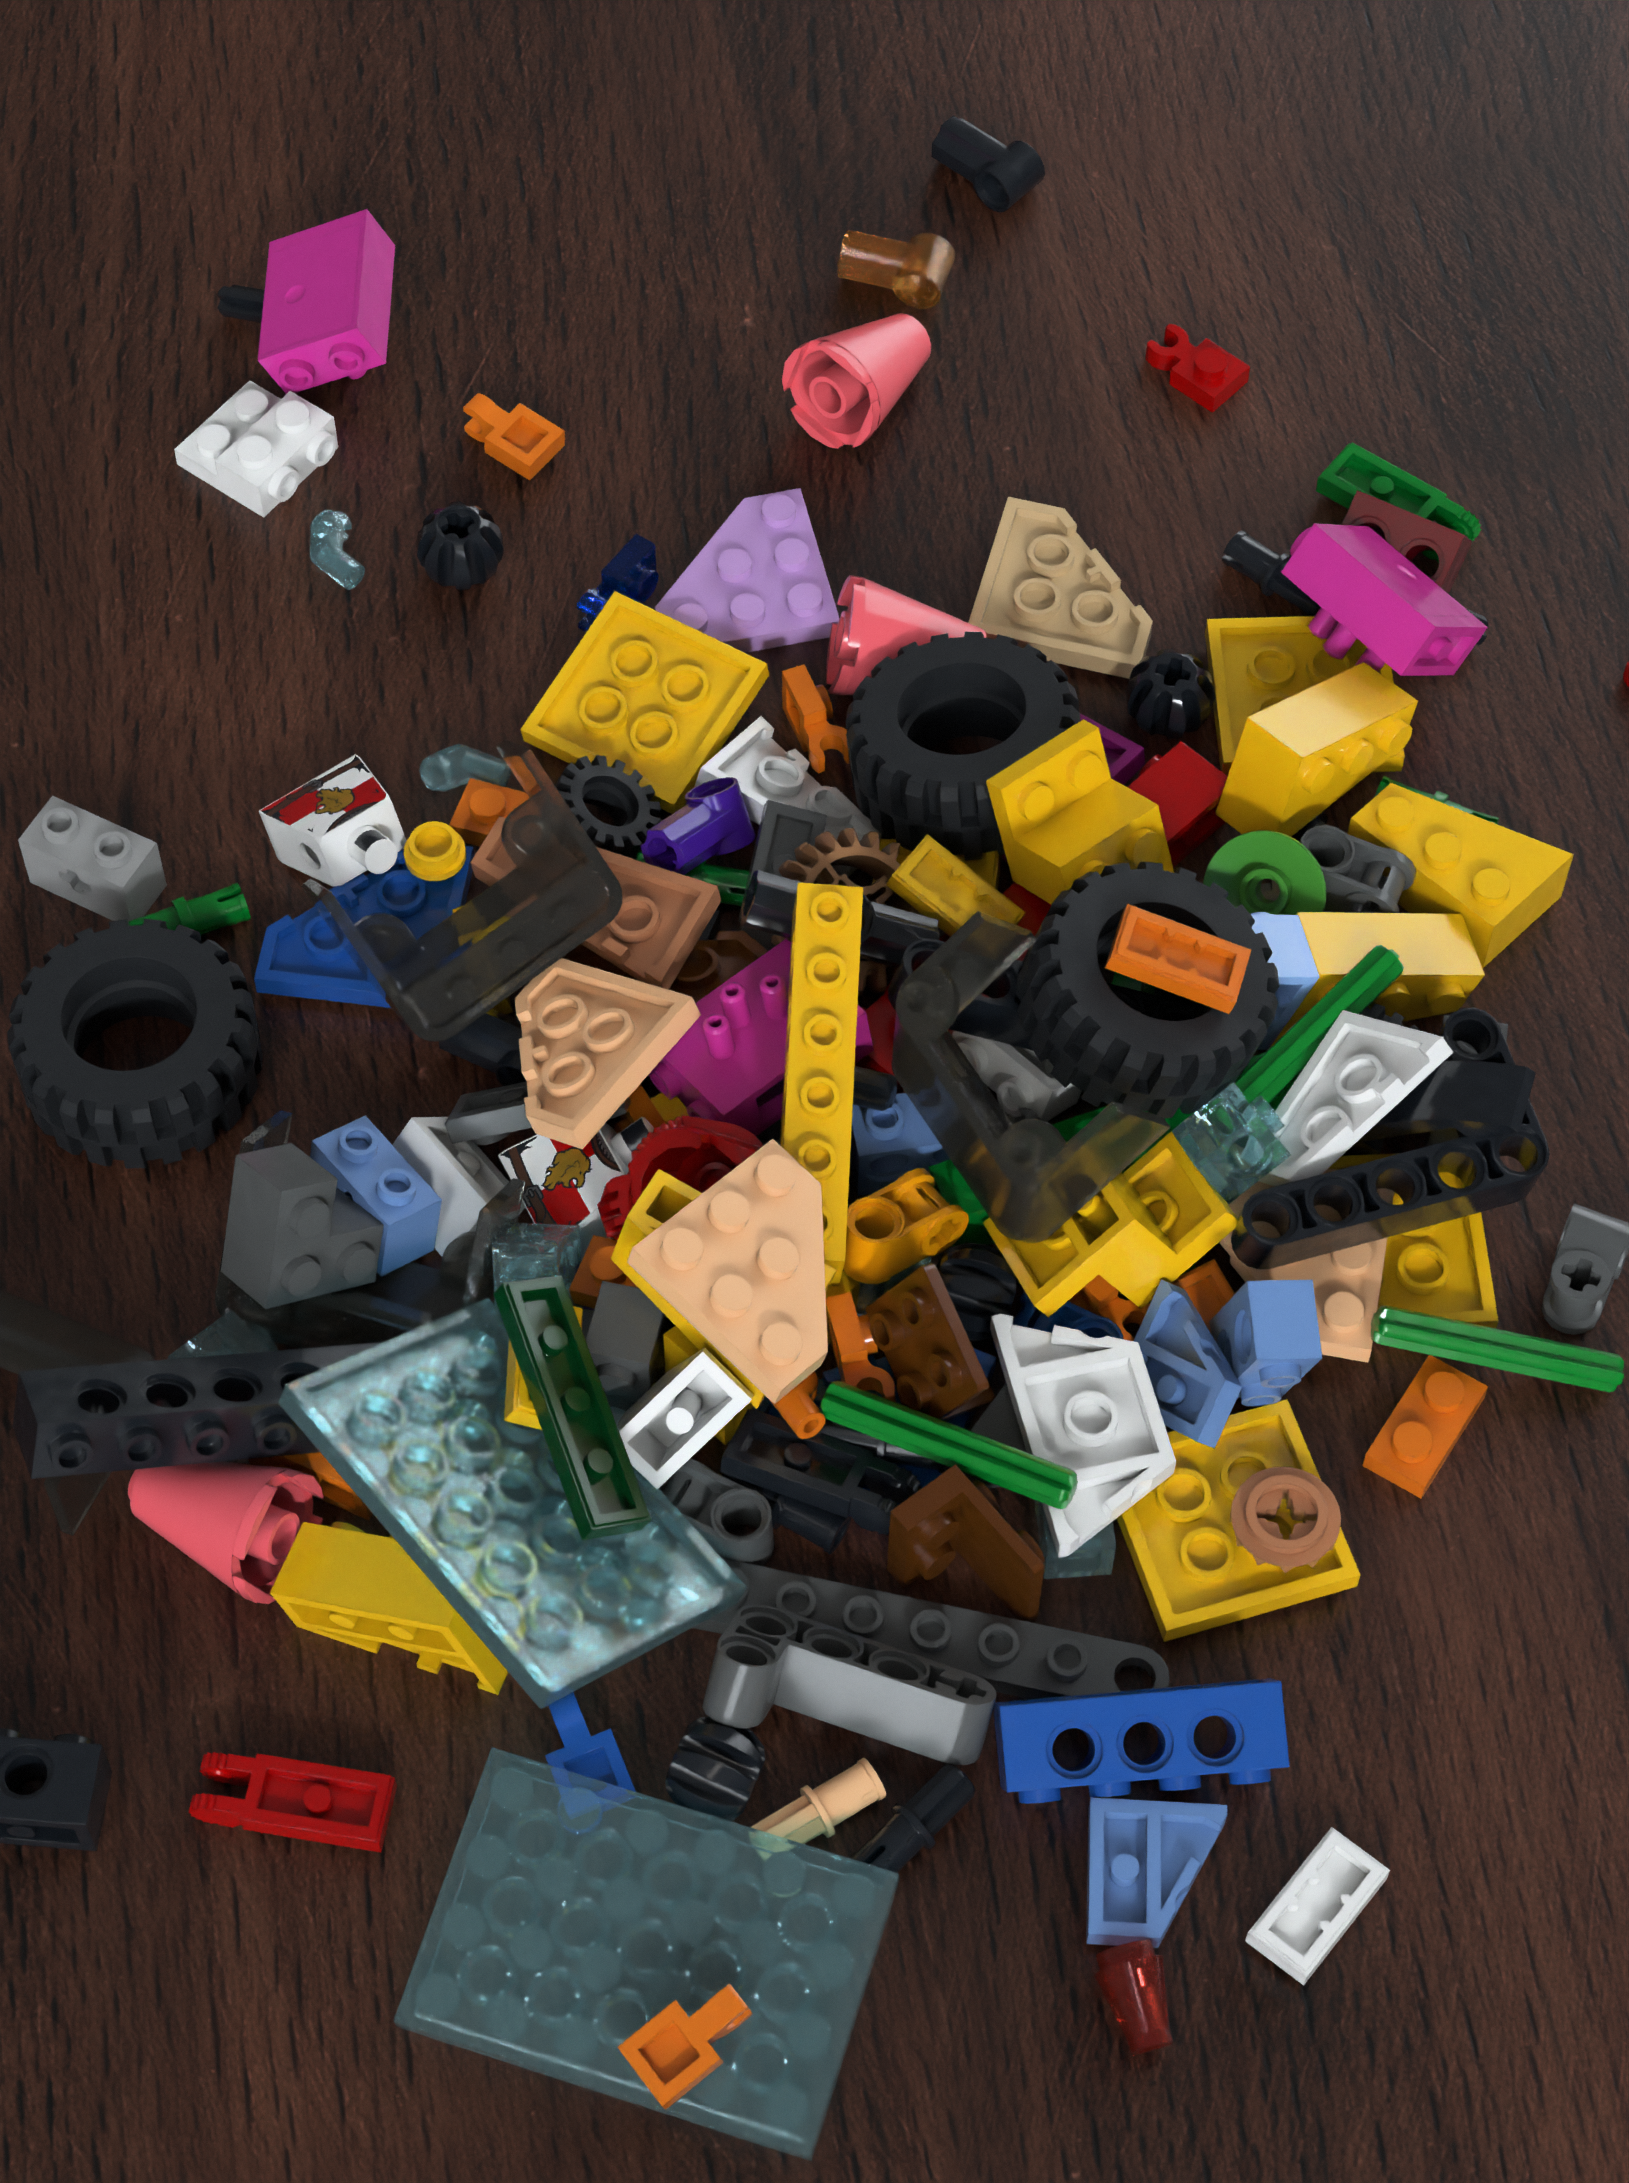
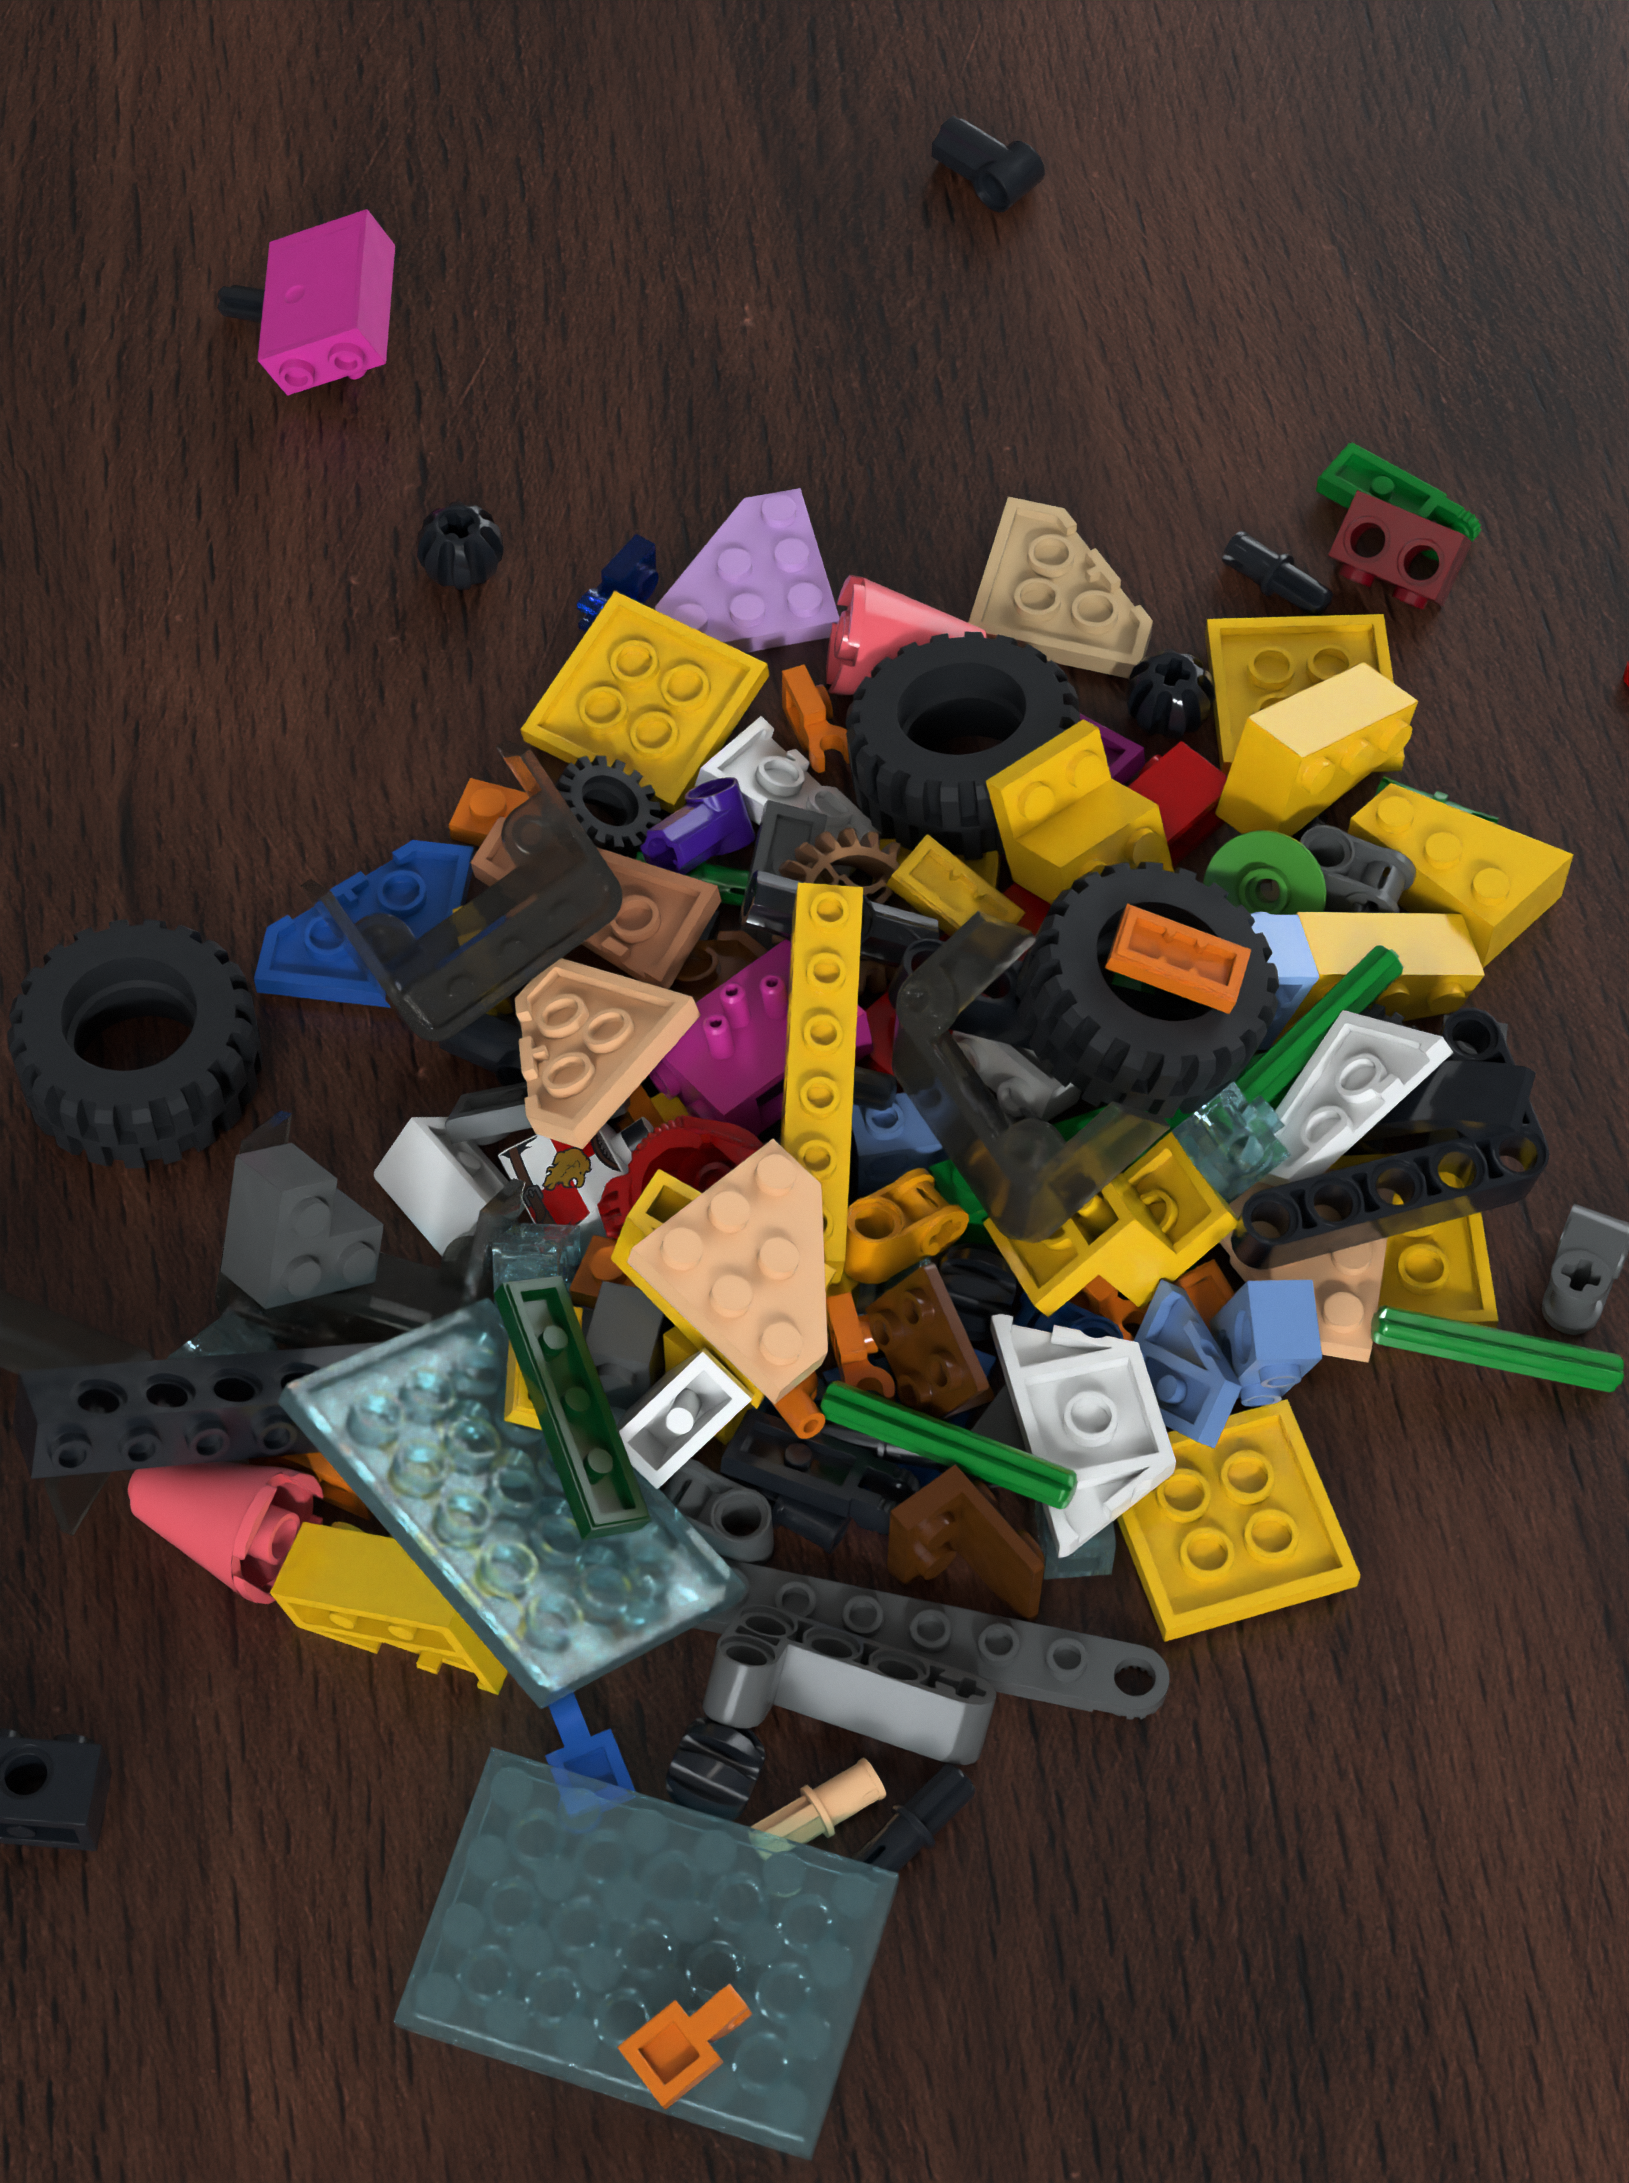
(92, 861): light grey brick -> none
(204, 913): green pin -> none
(259, 446): white plate -> none
(299, 1800): red hinge -> none
(327, 548): clear light blue arm -> none
(336, 825): torso -> none
(384, 1186): medium blue brick -> none
(434, 851): yellow plate -> none
(458, 764): clear light blue arm -> none
(516, 438): orange plate -> none
(854, 377): coral cone -> none
(912, 269): clear orange piece -> none
(1136, 1992): clear red cone -> none
(1143, 1864): medium blue wing -> none
(1201, 372): red plate -> none
(1248, 1708): blue brick -> none
(1308, 1502): nougat gear -> none
(1317, 1906): white plate -> none
(1381, 600): dark pink piece -> none
(1425, 1426): orange plate -> none

